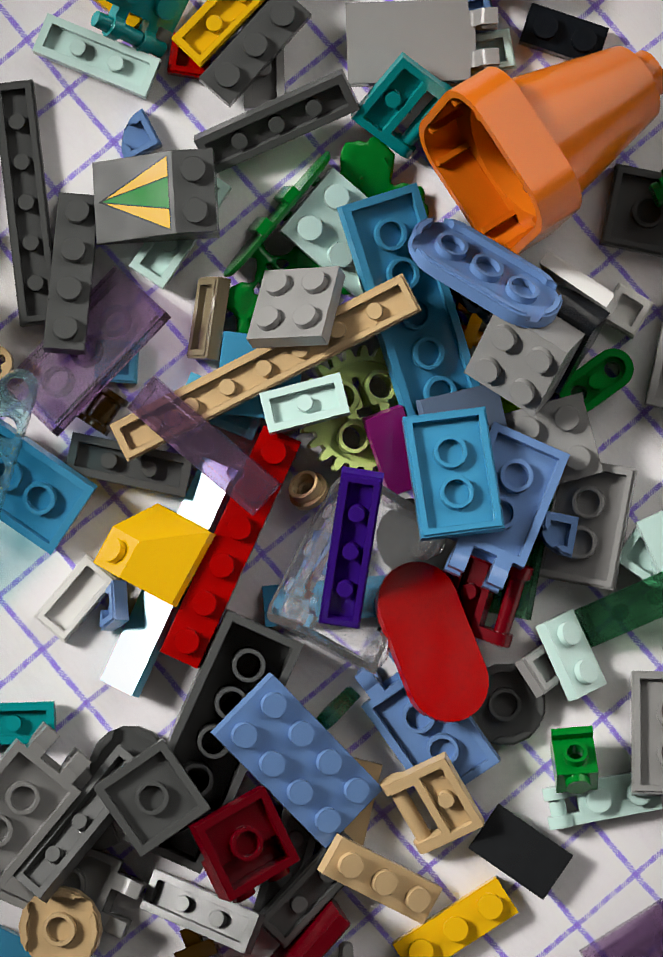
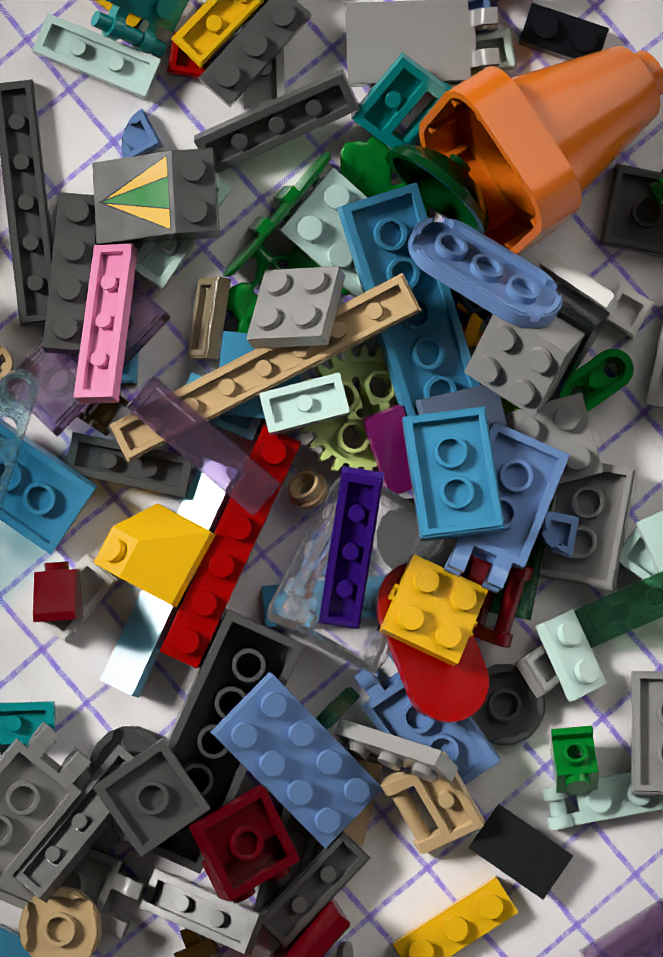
(57, 593): none -> dark red slope
(106, 323): none -> bright pink plate
(117, 608): medium blue tile -> none
(379, 878): tan plate -> none
(395, 751): none -> light grey plate
(433, 610): none -> yellow plate
(441, 183): none -> dark green dish

